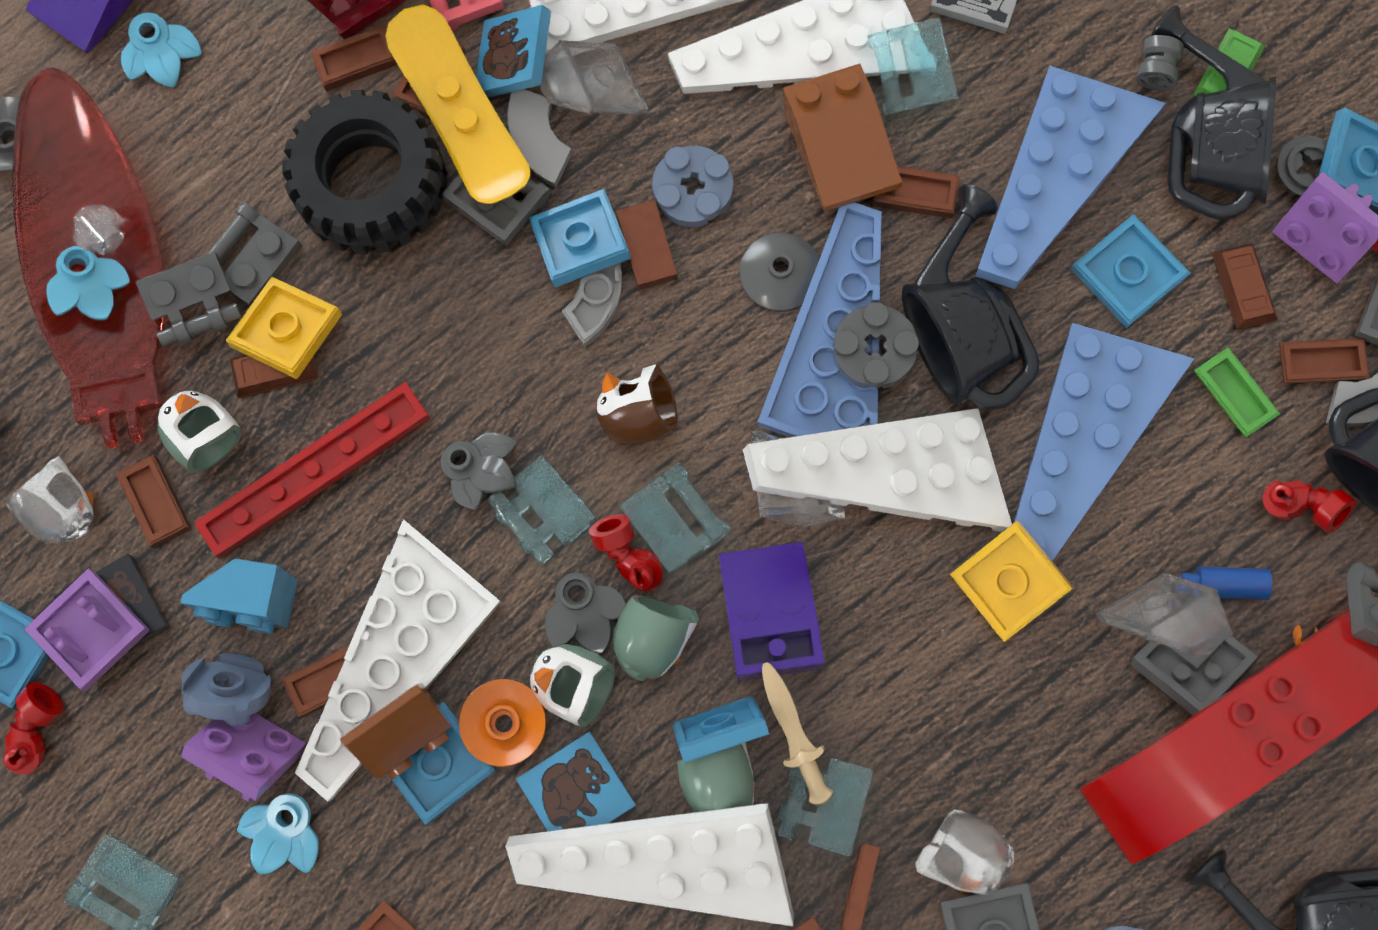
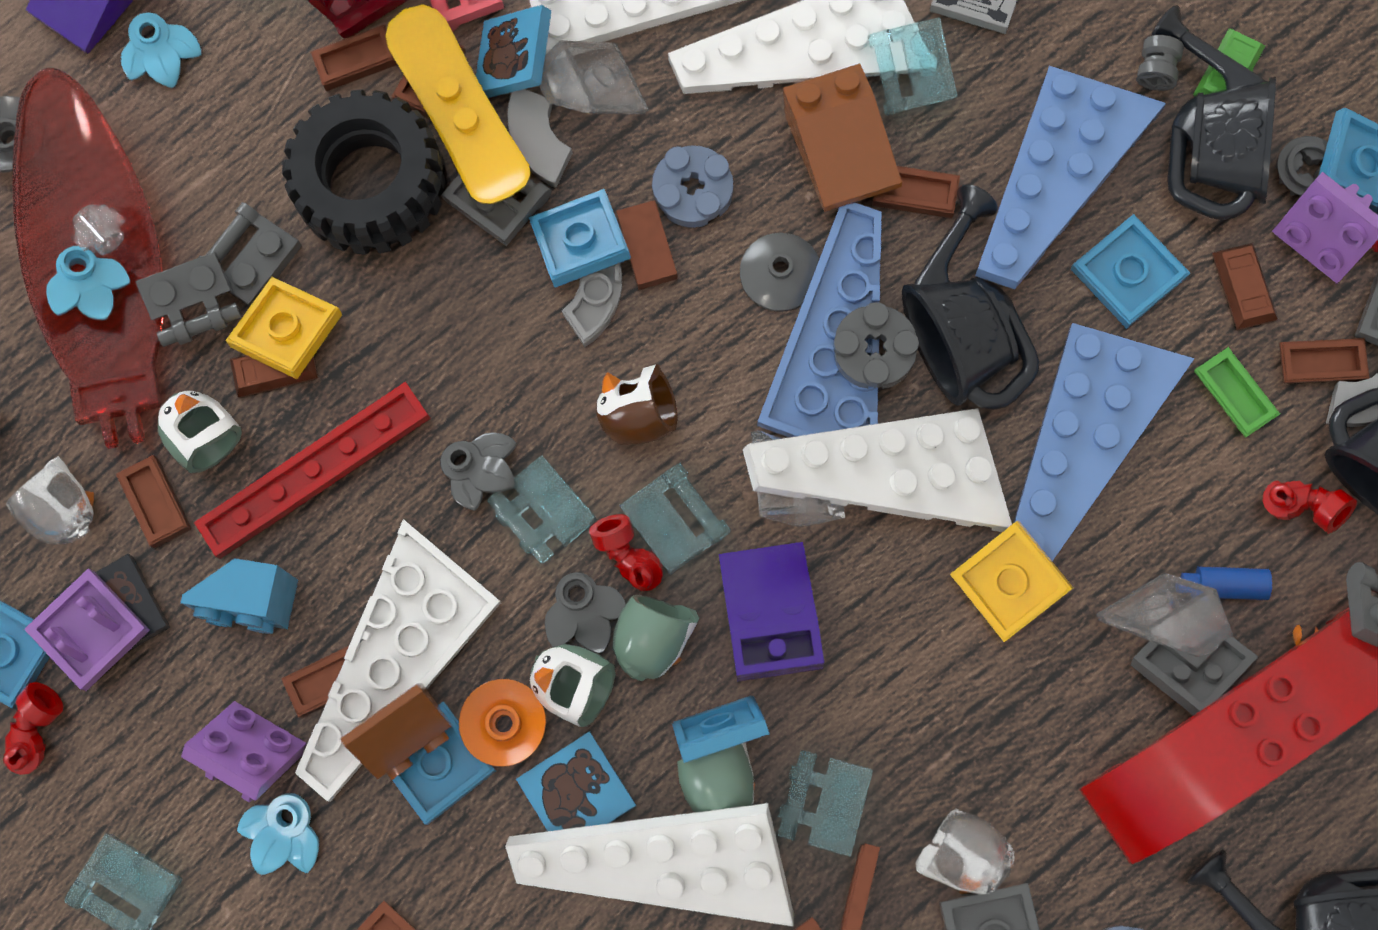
(207, 693): sand blue plate -> none
(800, 748): tan sword -> none

